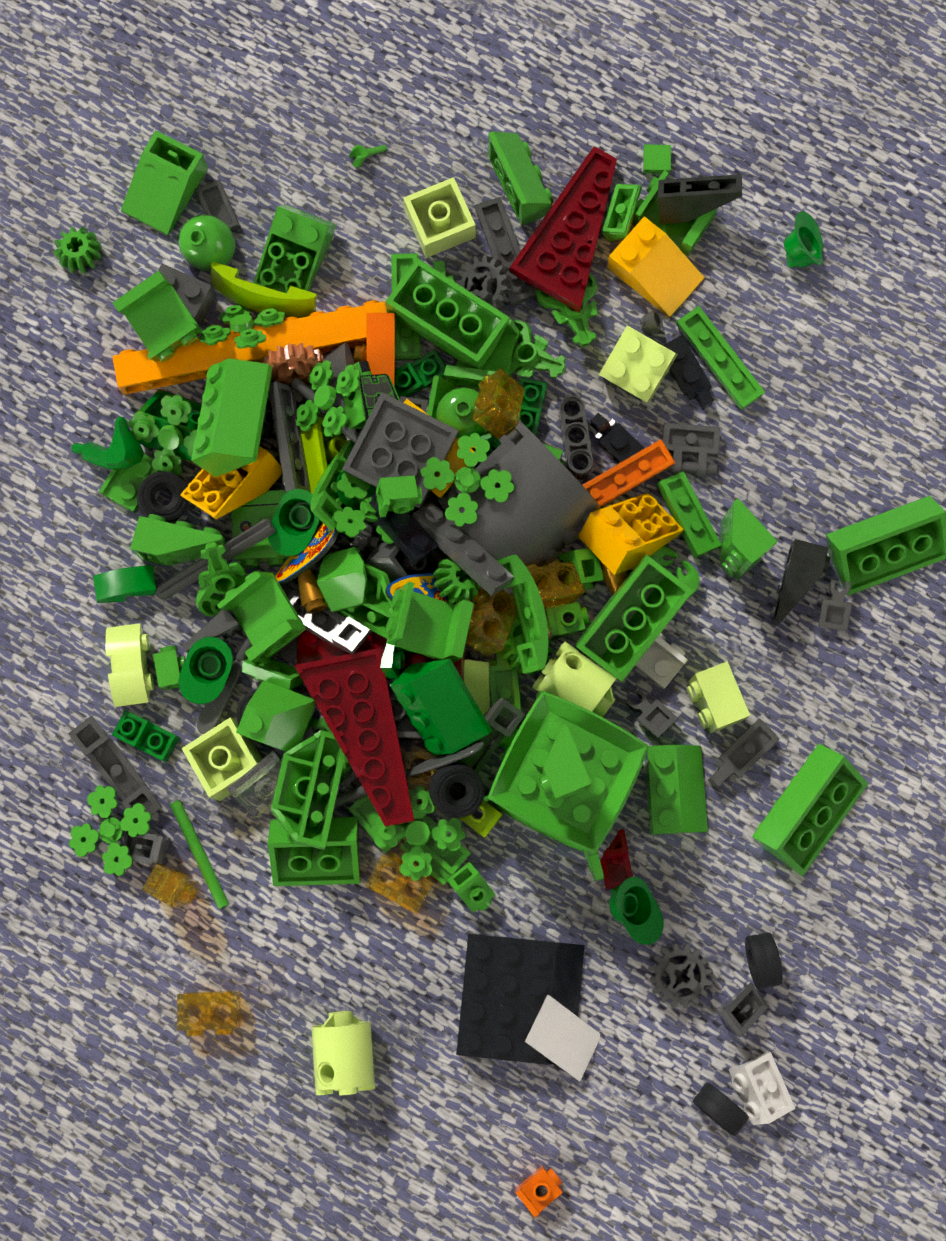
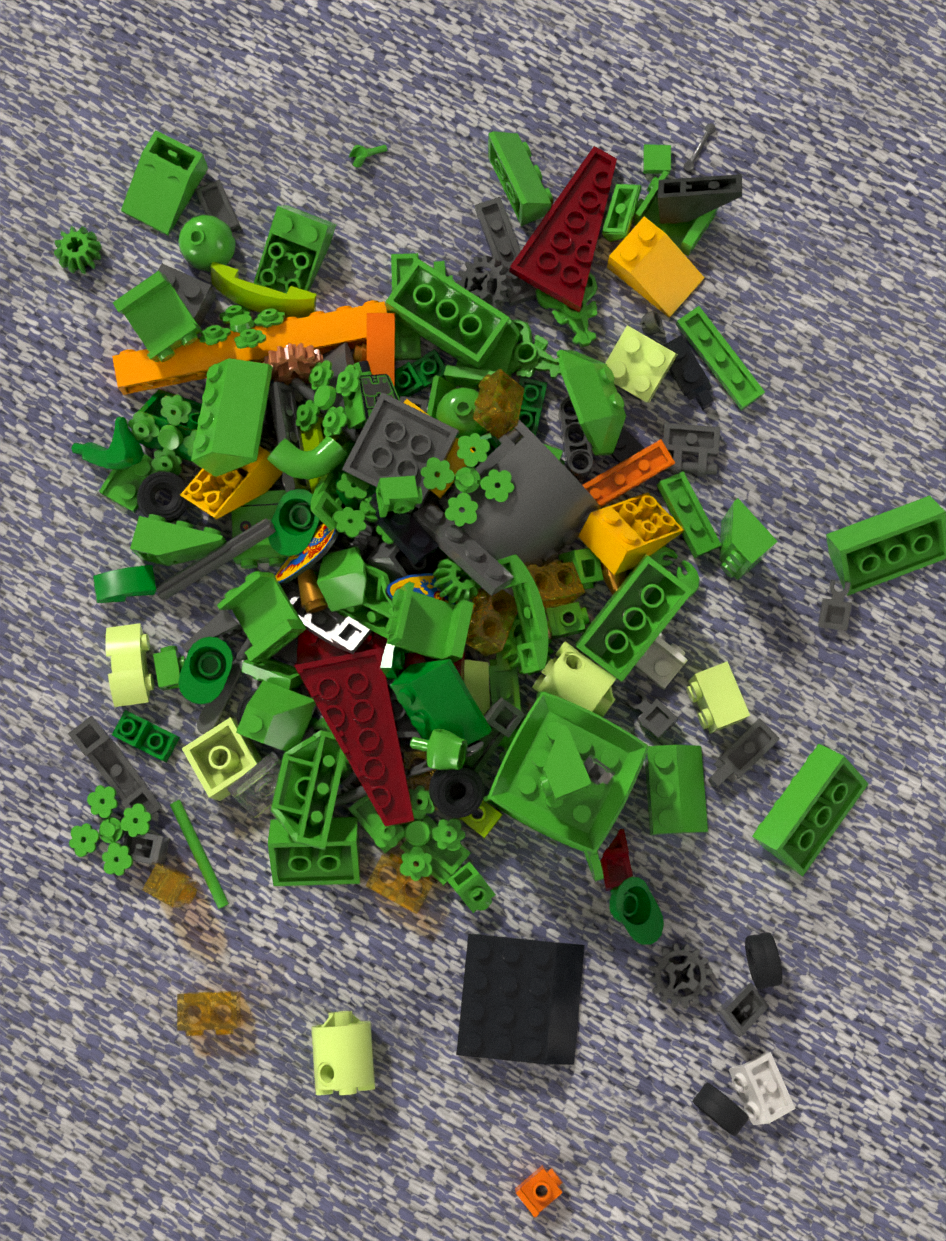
(219, 579): bright green animal -> none
(307, 463): none -> bright green cylinder
(439, 217): yellowish green brick -> none
(443, 749): none -> bright green piece
(563, 1038): white sticker -> none
(594, 399): none -> bright green wedge
(598, 771): none -> dark grey plate
(689, 165): none -> dark grey hinge
(802, 569): pearl dark grey slope -> none
(804, 243): green piece -> none

